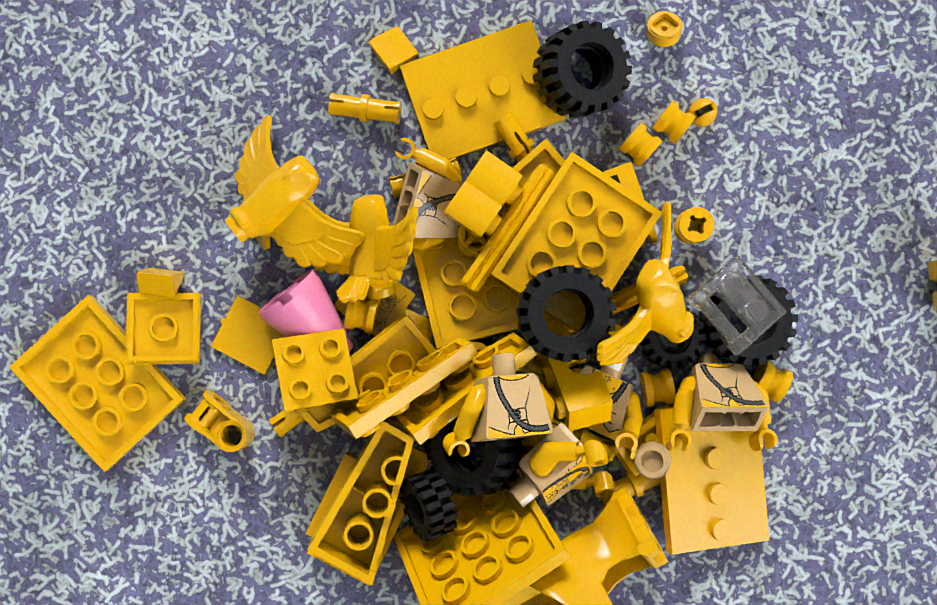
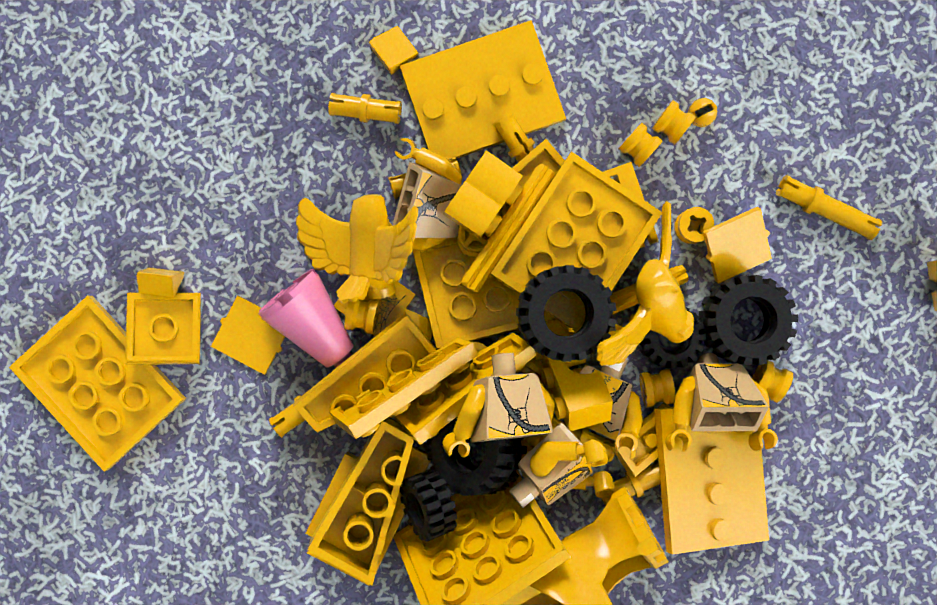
(215, 418): yellow piece -> none
(279, 208): yellow animal -> none
(314, 370): yellow hinge -> none
(606, 62): black tyre -> none
(652, 460): tan tile -> none
(664, 29): yellow tile -> none
(737, 244): none -> yellow piece
(745, 296): clear plate -> none
(828, 207): none -> yellow pin

